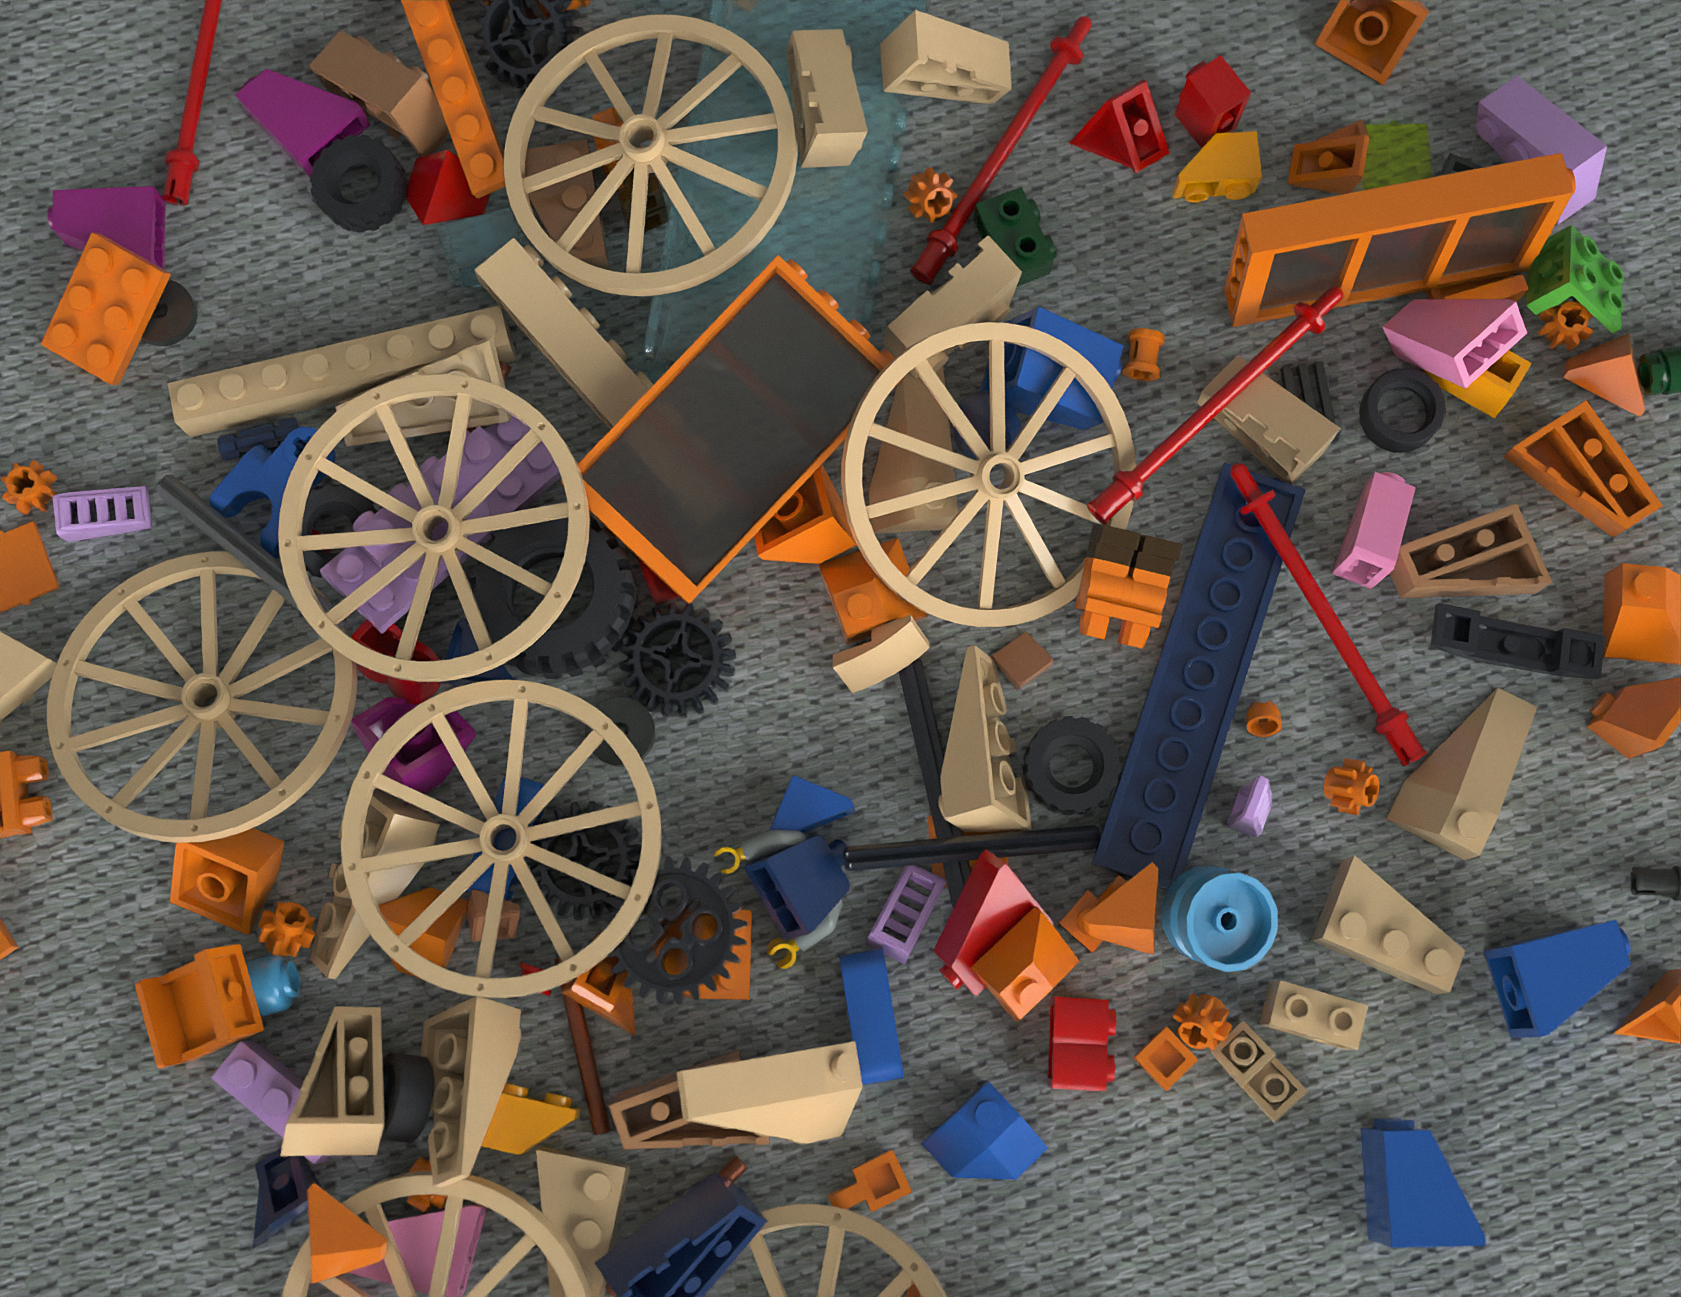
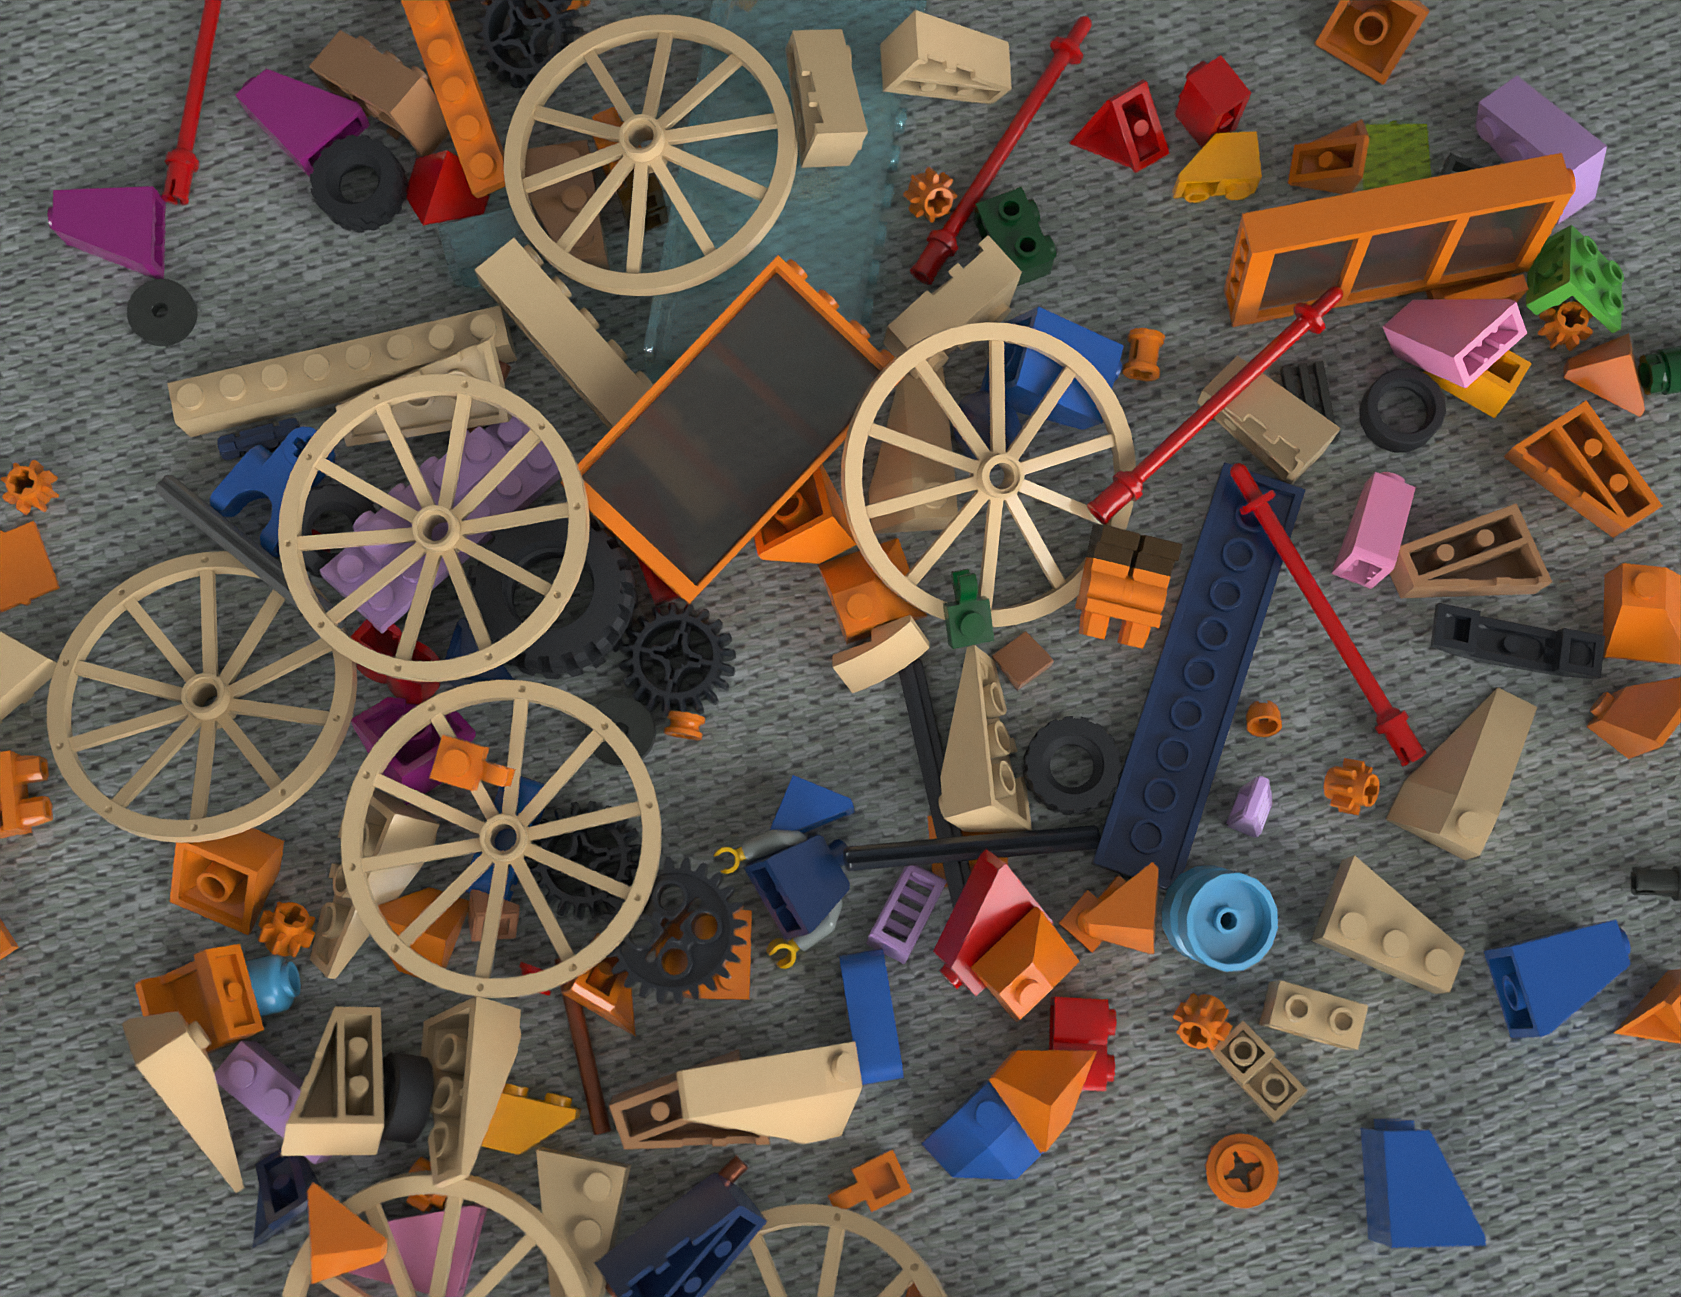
(82, 500): lavender slope -> none
(105, 308): orange plate -> none
(181, 1073): none -> tan wedge
(465, 764): none -> orange plate
(684, 725): none -> orange bush
(969, 616): none -> dark green plate
(1042, 1089): none -> orange slope
(1165, 1058): orange plate -> none
(1261, 1179): none -> orange gear

